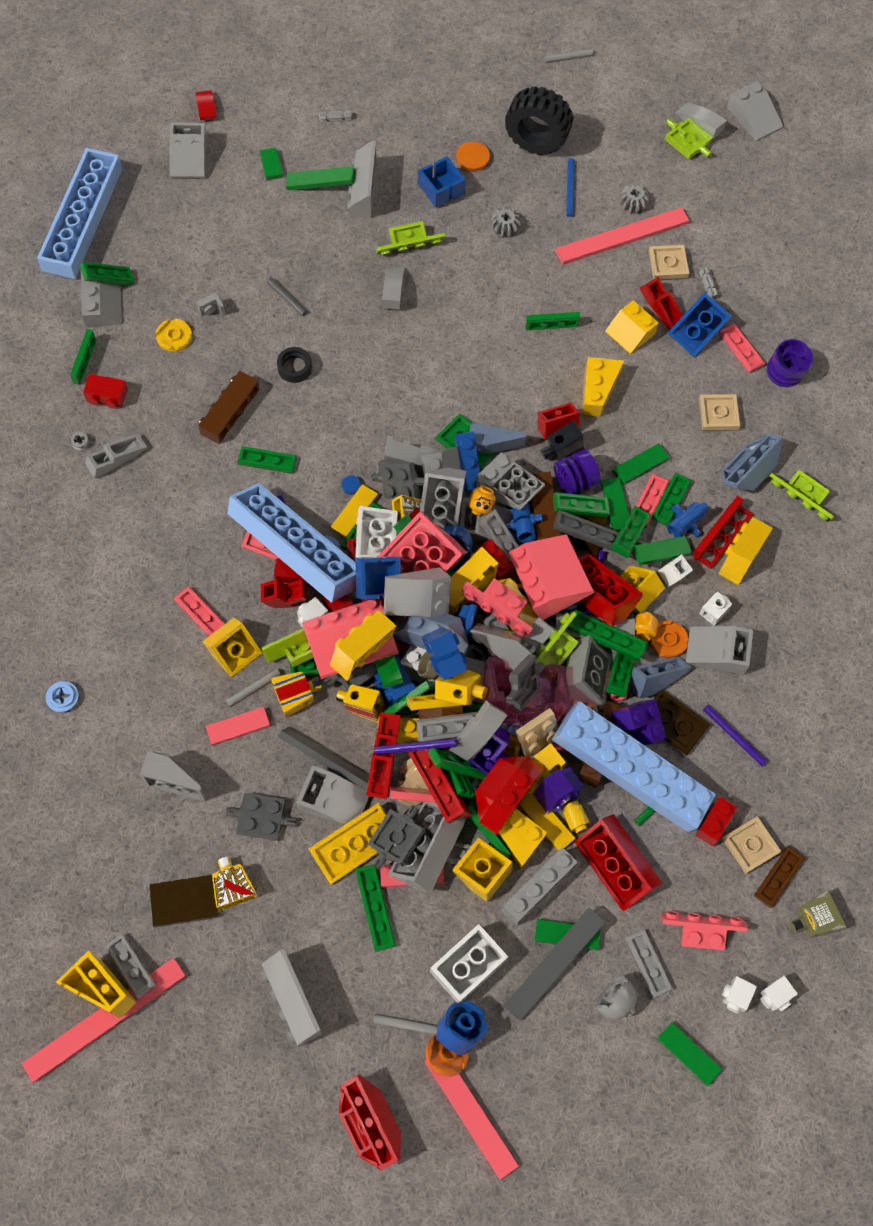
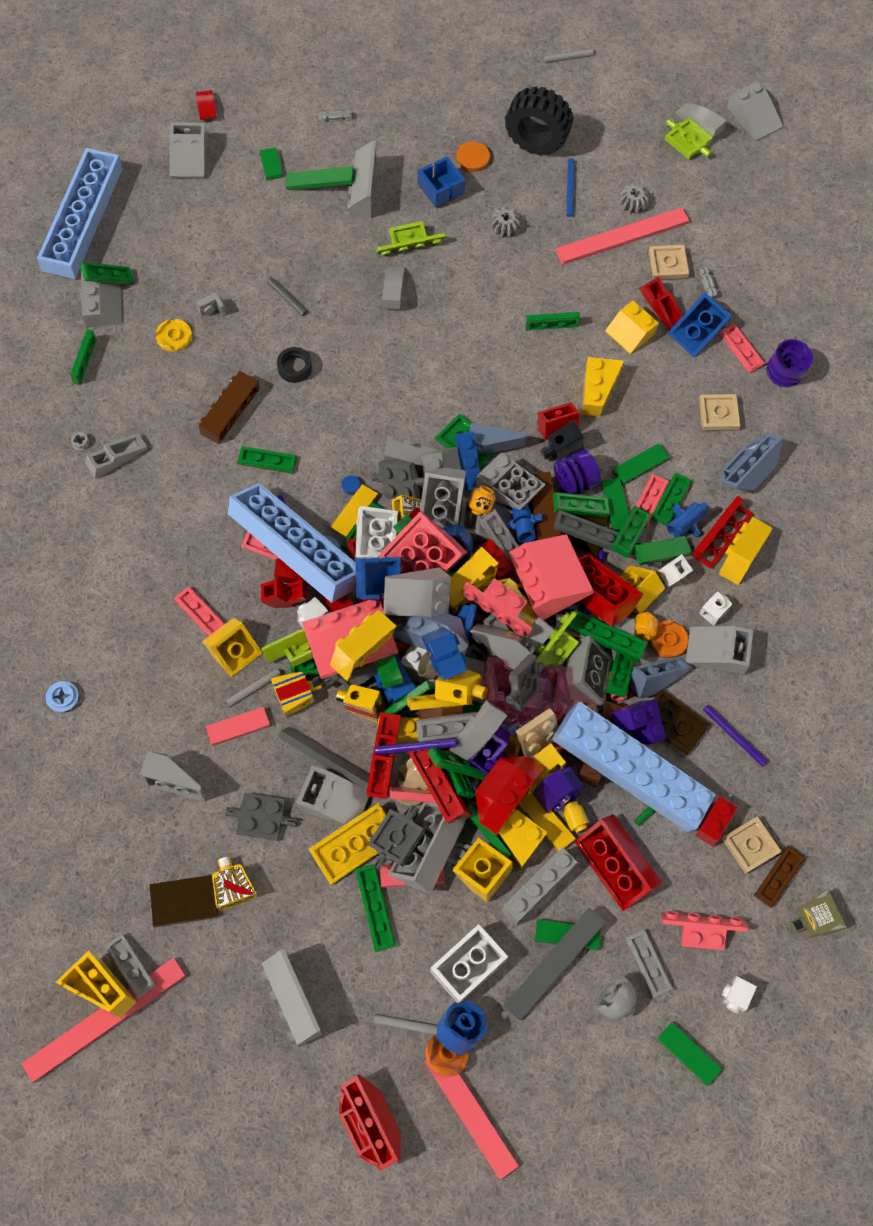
(105, 391): red brick -> none
(778, 994): white brick -> none
(807, 490): lime bracket -> none

